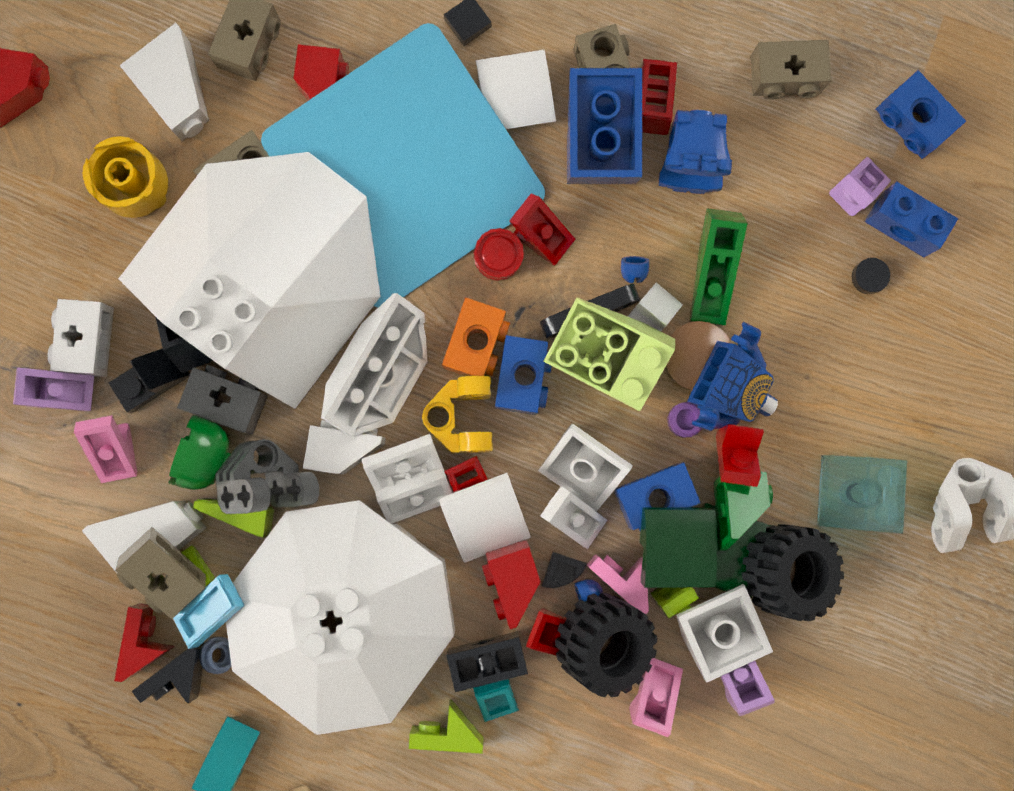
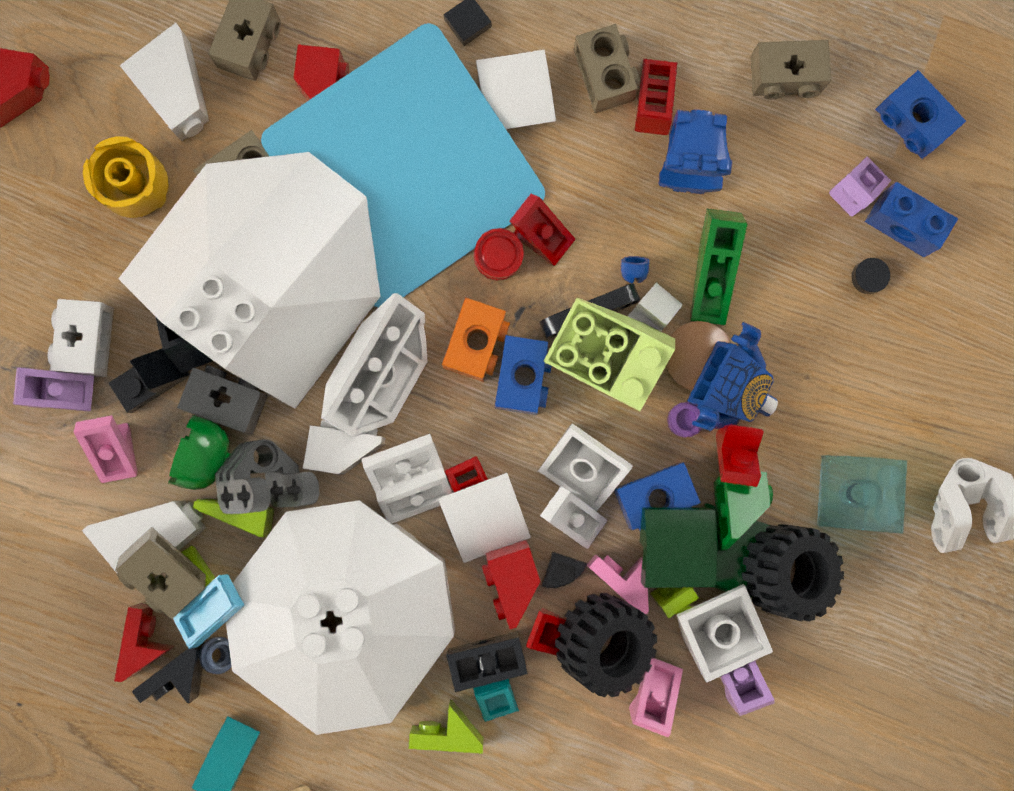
(459, 390): yellow piece -> none
(587, 587): blue hinge -> none
(604, 126): blue slope -> none

